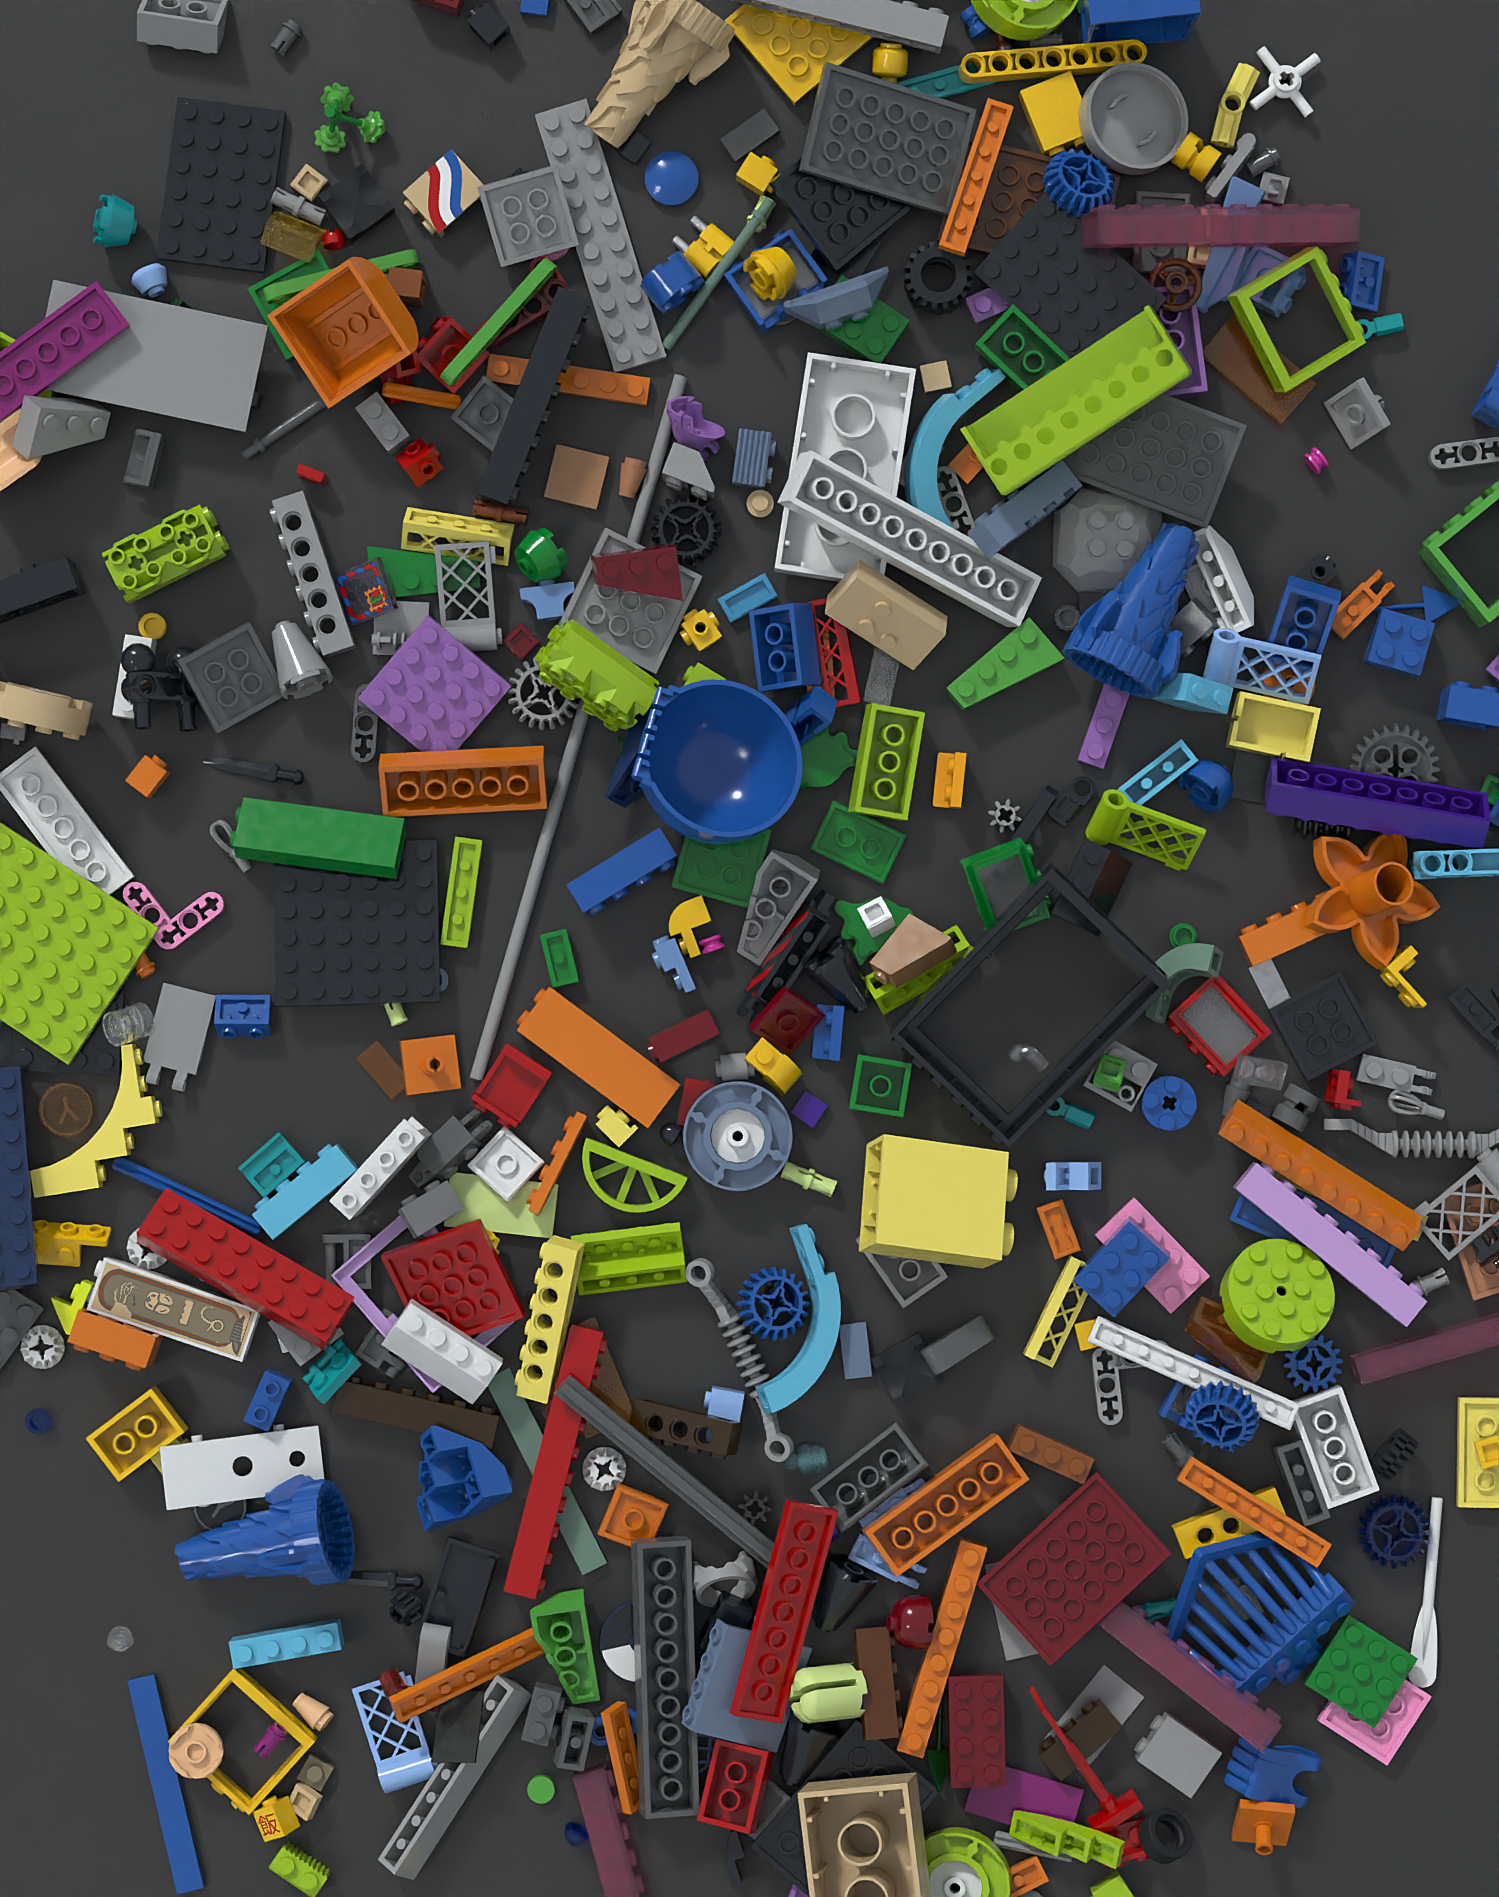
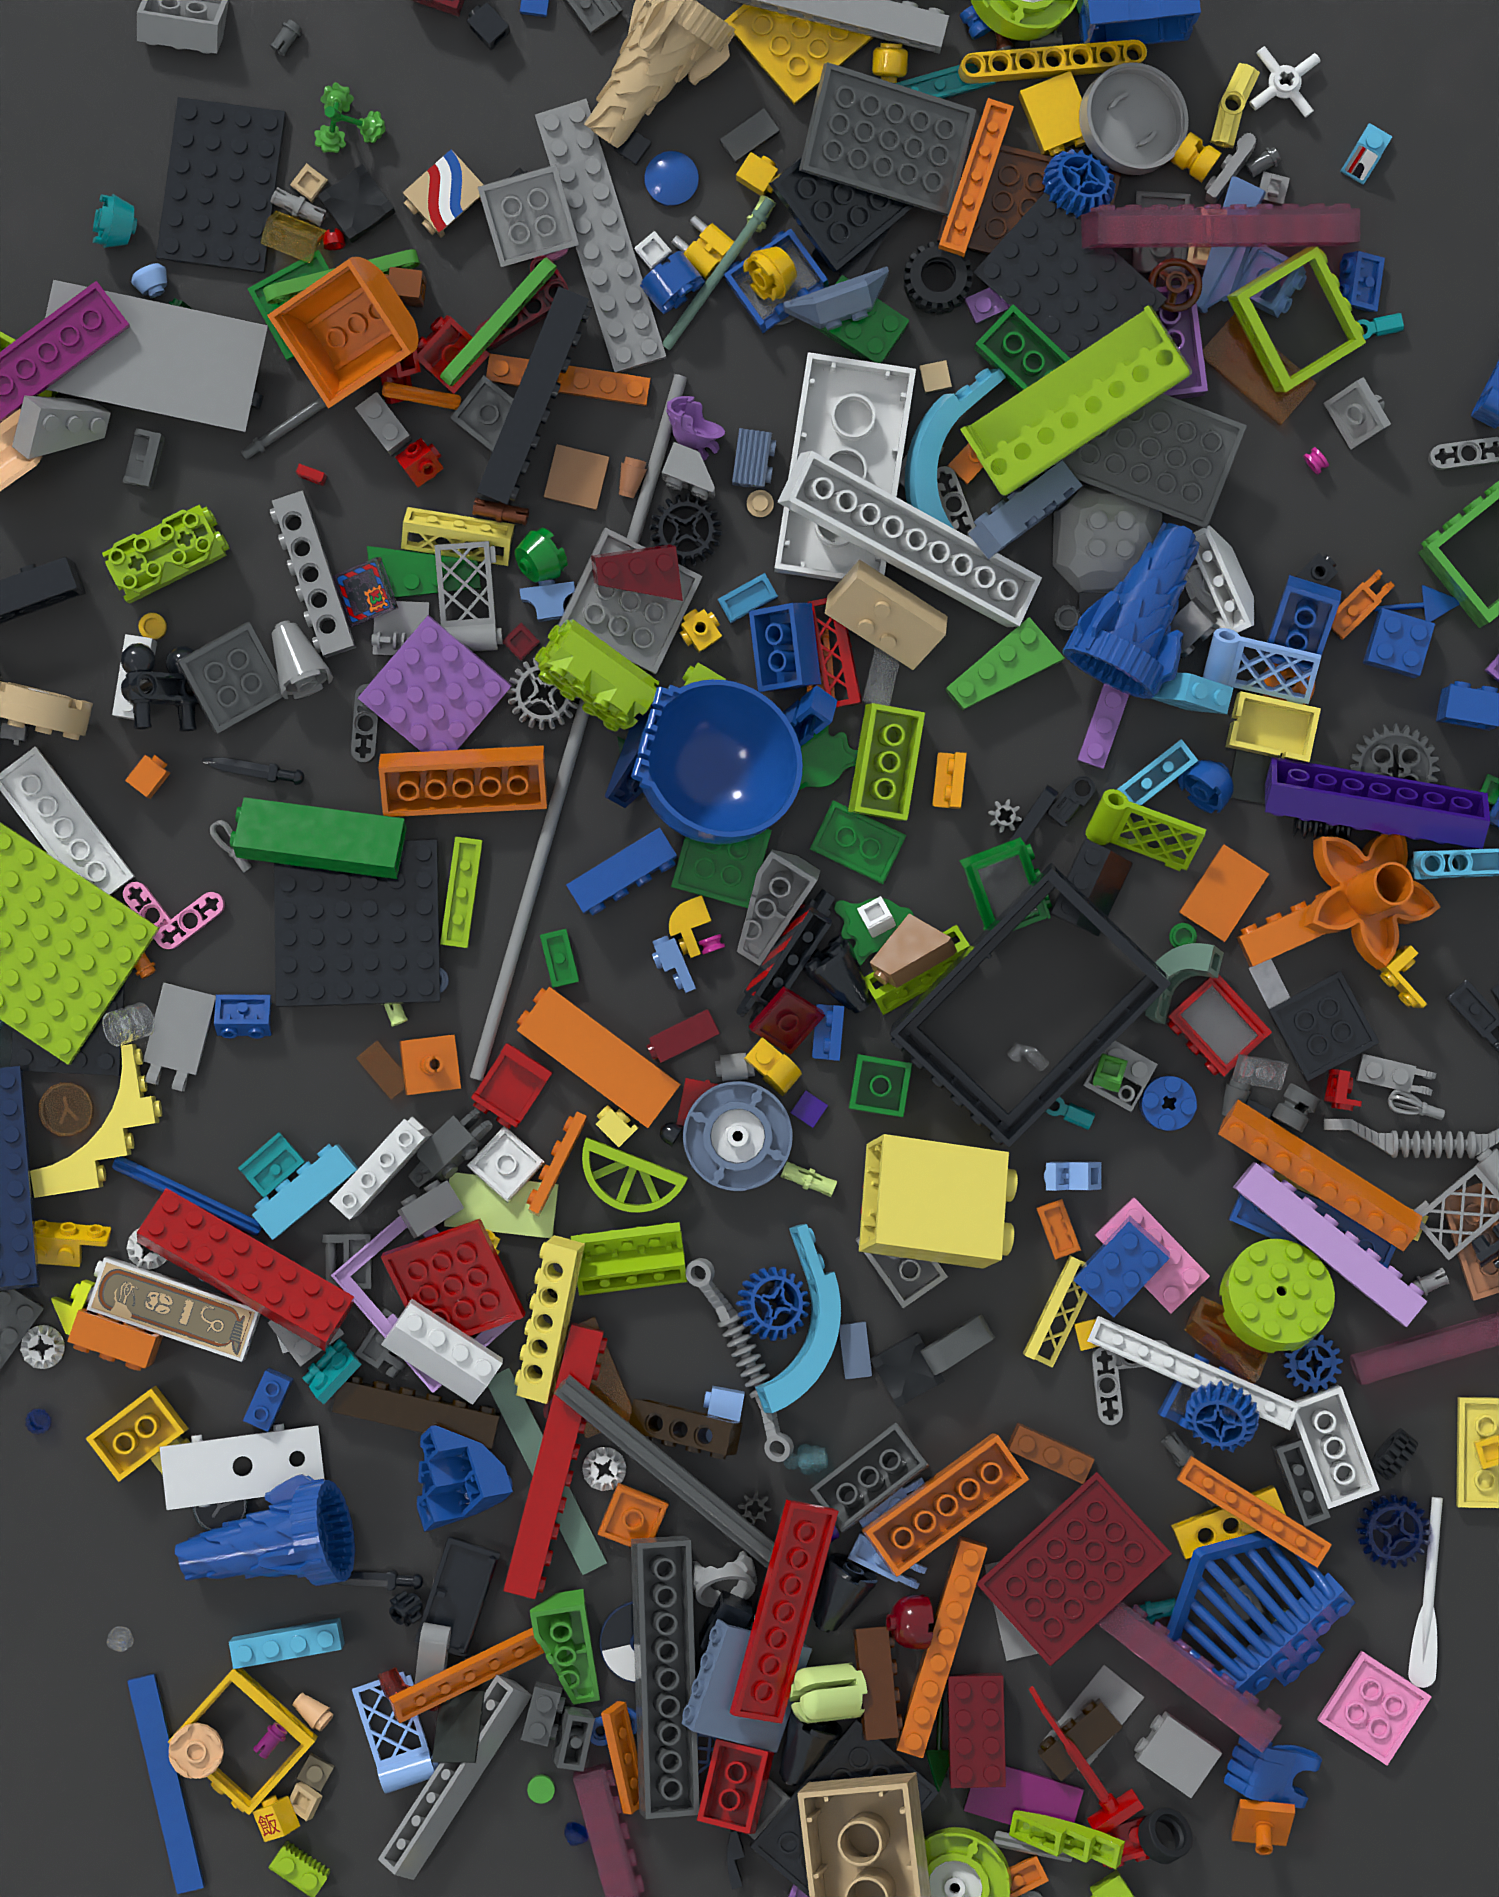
(653, 250): none -> white tile
(1223, 893): none -> orange tile
(1360, 1670): green plate -> none
(1366, 154): none -> slope

